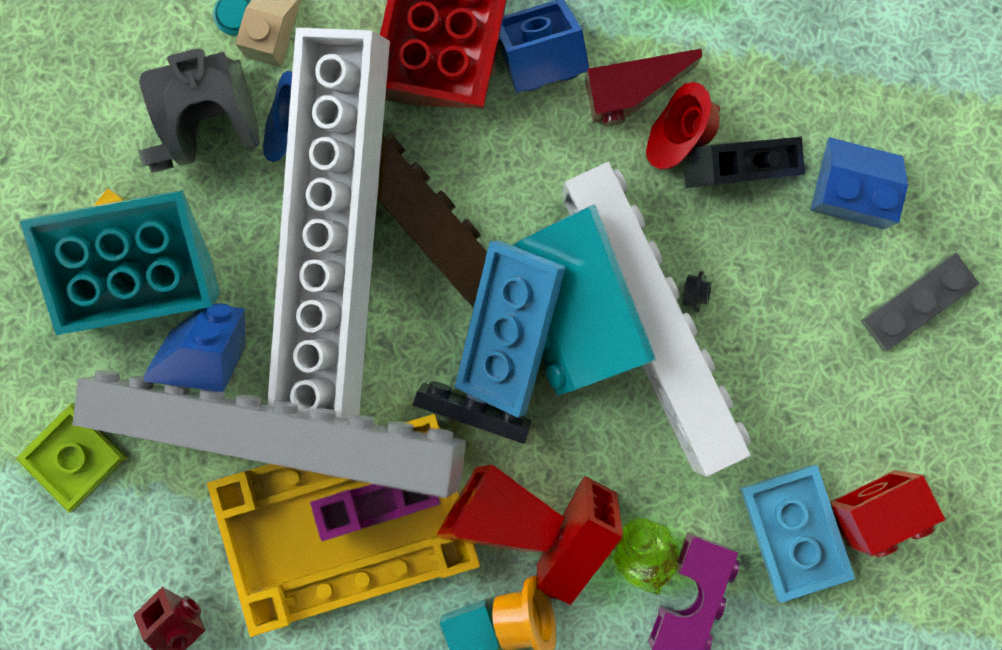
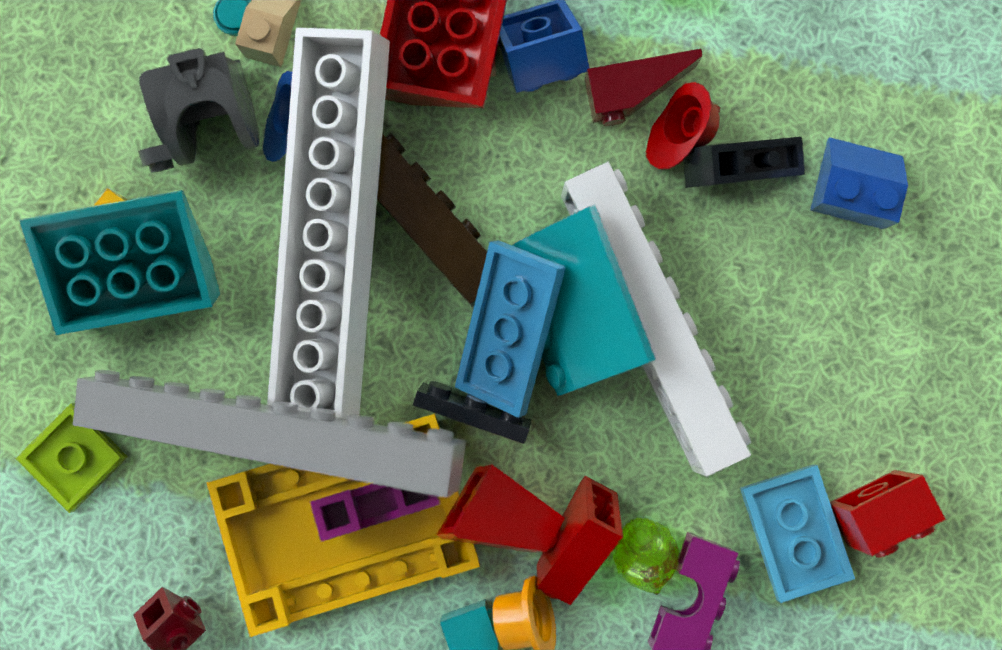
(201, 350): blue slope -> none
(697, 291): black plate -> none
(919, 302): dark grey plate -> none

